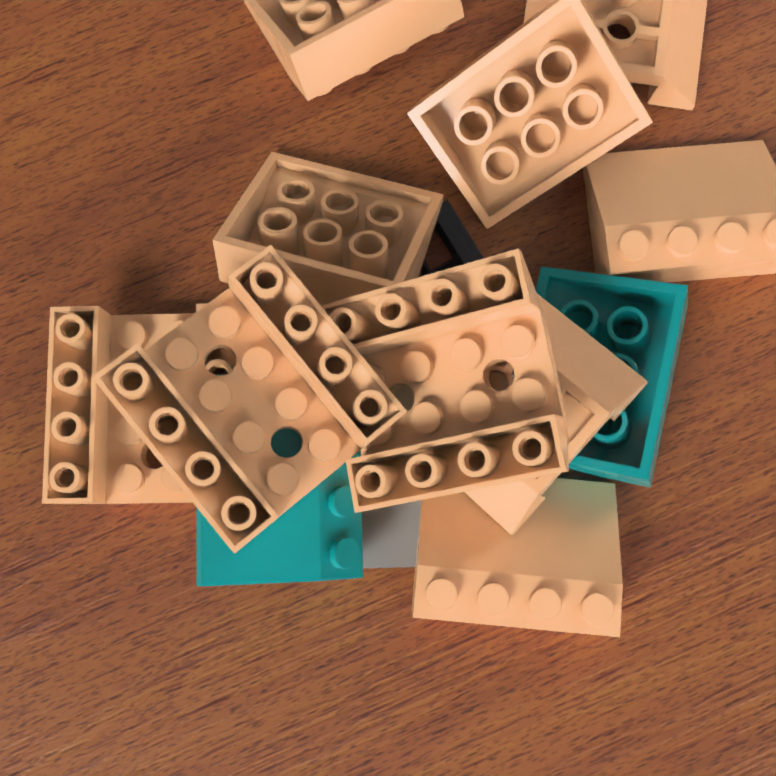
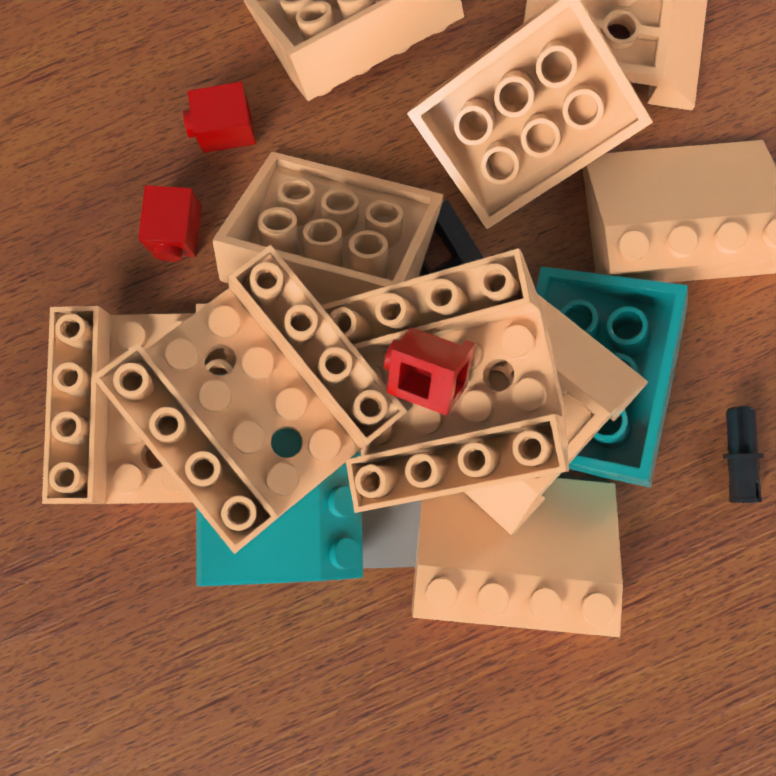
(170, 222): none -> red brick
(219, 117): none -> red brick
(428, 369): none -> red brick
(743, 455): none -> black axle

